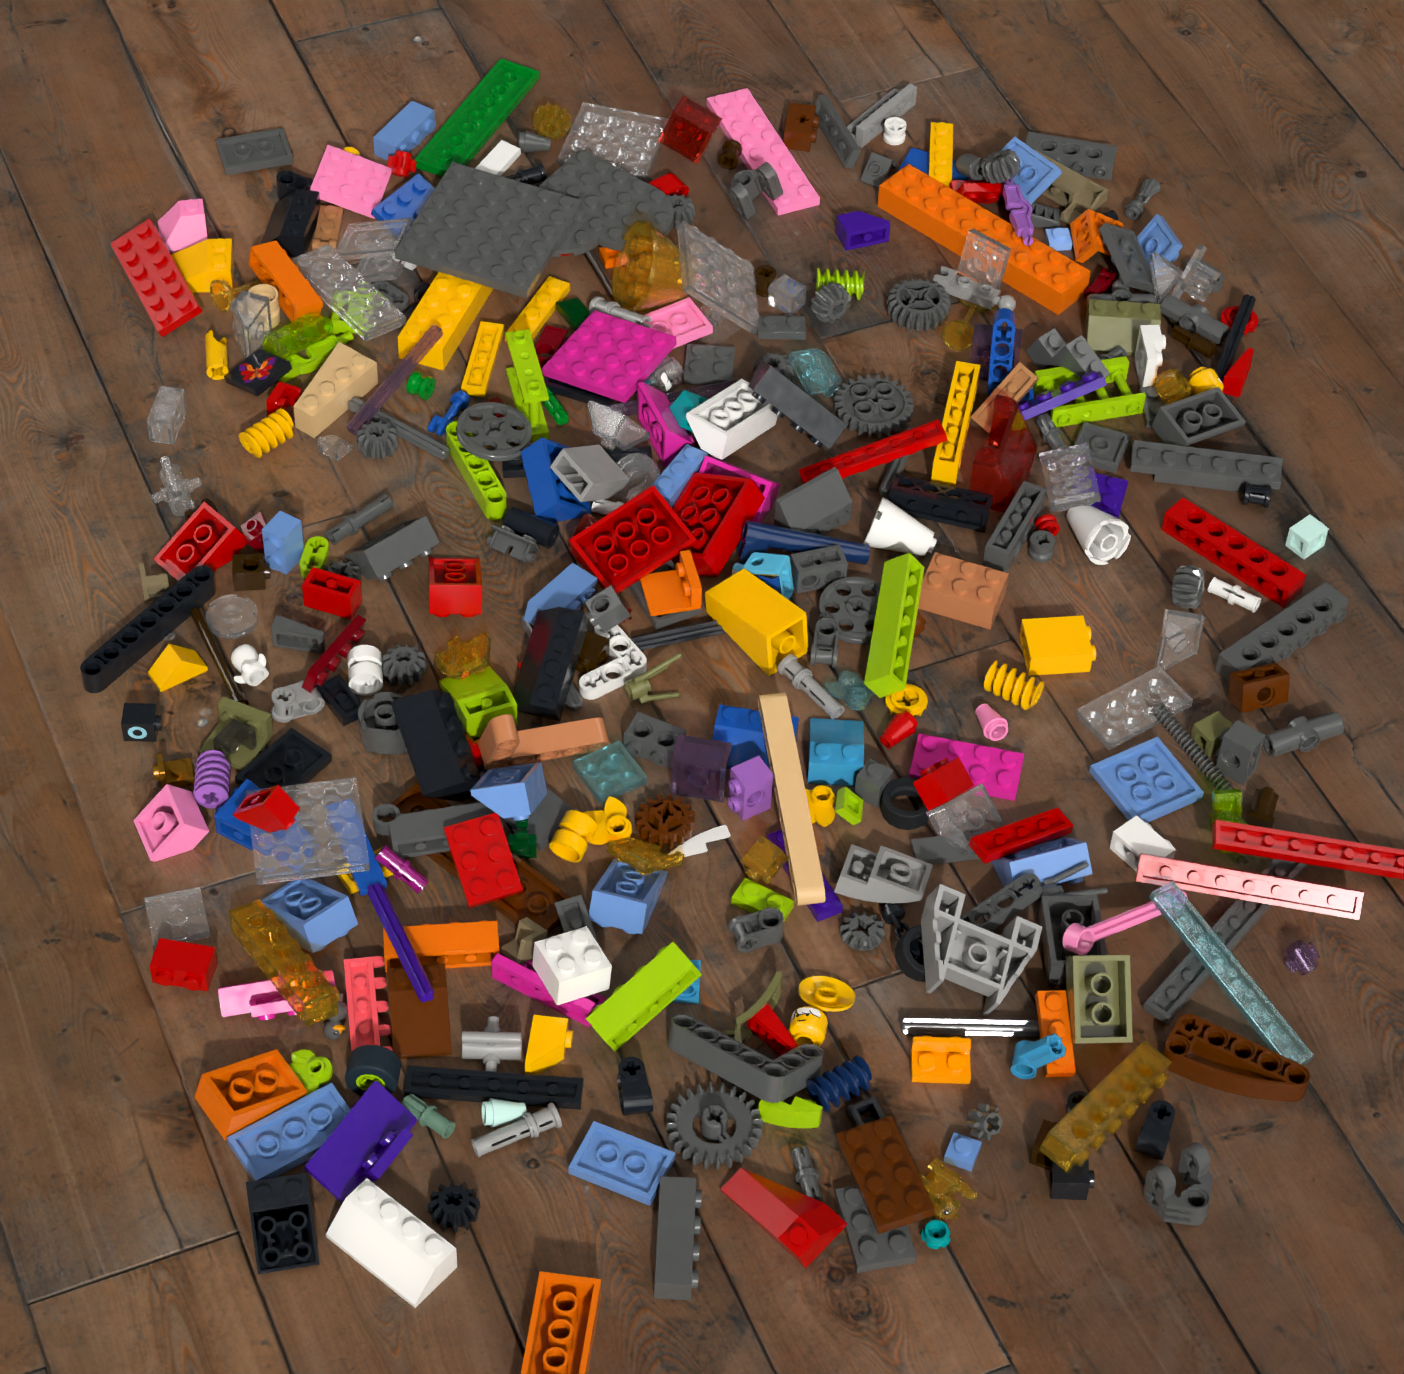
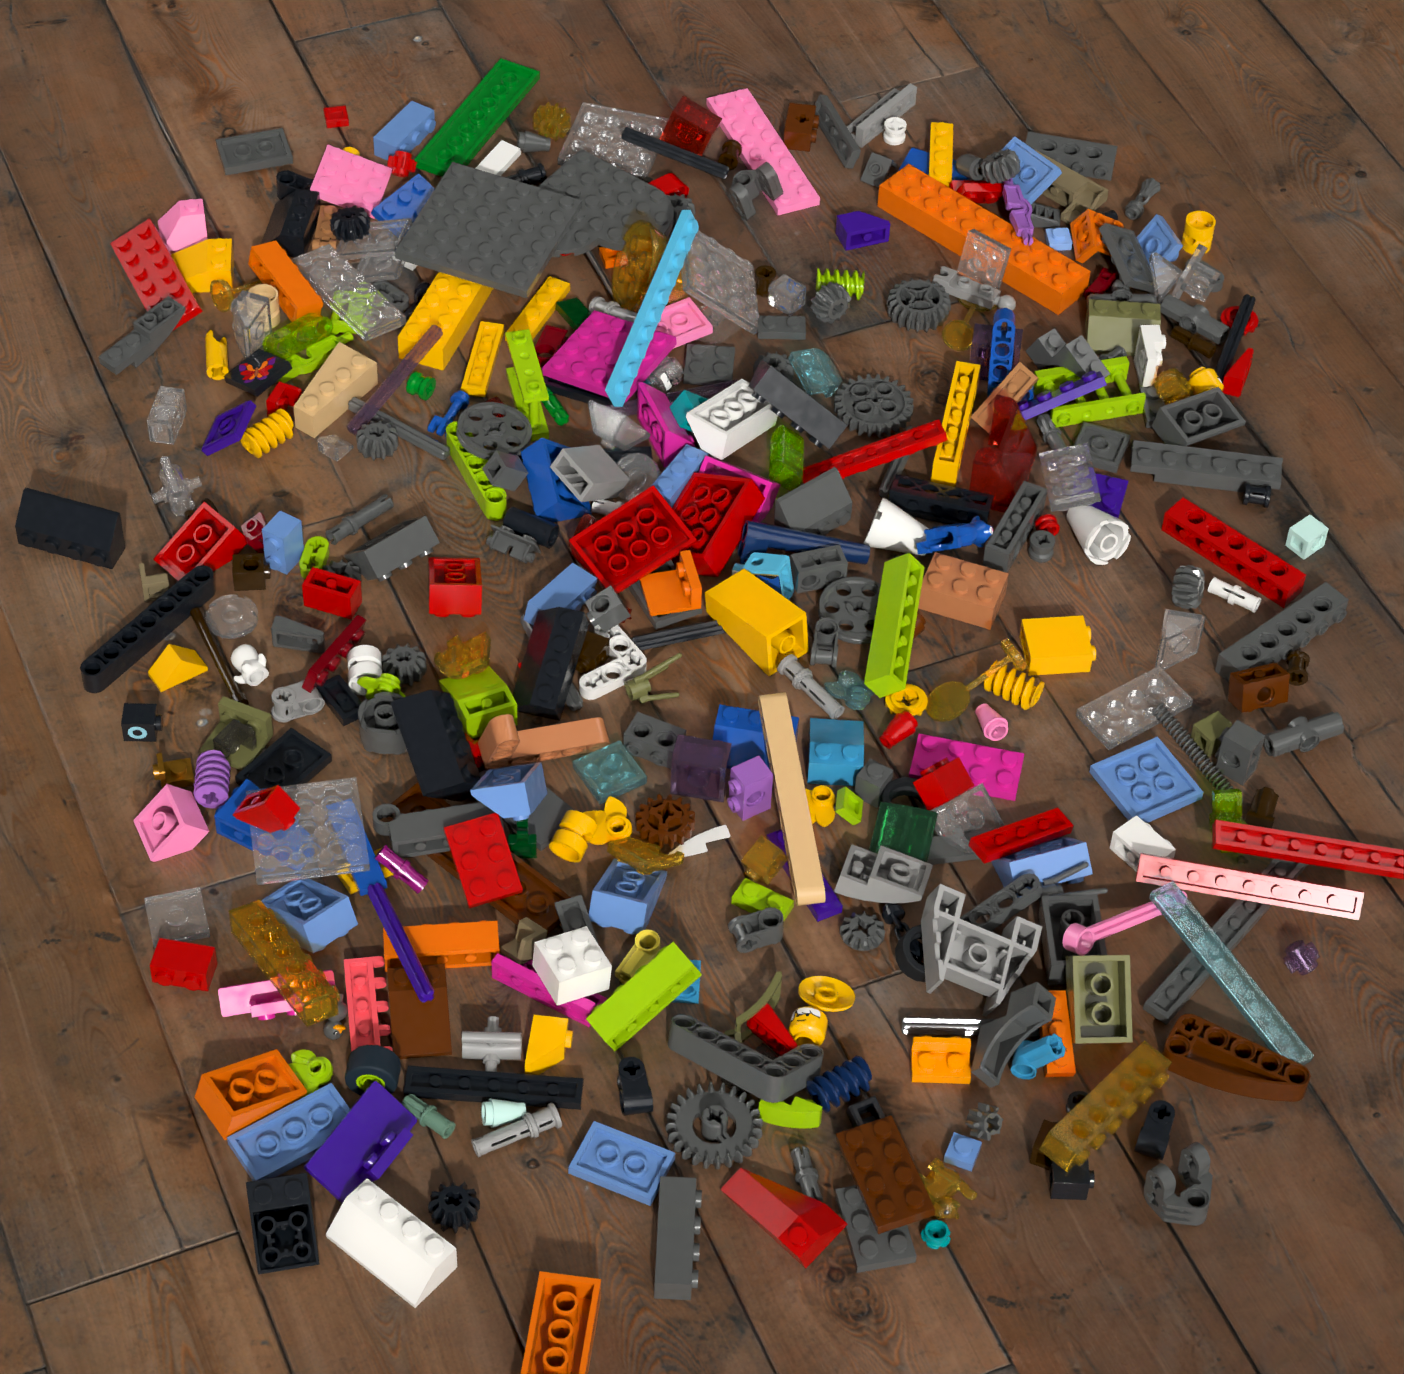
(70, 528): none -> black slope
(145, 339): none -> dark grey slope
(228, 428): none -> dark purple tile
(336, 116): none -> red tile
(350, 224): none -> black gear
(384, 683): none -> lime plate
(505, 470): none -> dark grey brick
(638, 955): none -> light yellow piece
(651, 309): none -> medium azure plate
(675, 153): none -> black axle
(786, 458): none -> clear neon green beam
(904, 830): none -> clear green slope
(953, 697): none -> clear yellow piece
(955, 536): none -> blue animal
(1000, 1038): none -> dark grey arch
(1198, 230): none -> yellow wheel
(1297, 666): none -> dark brown bush

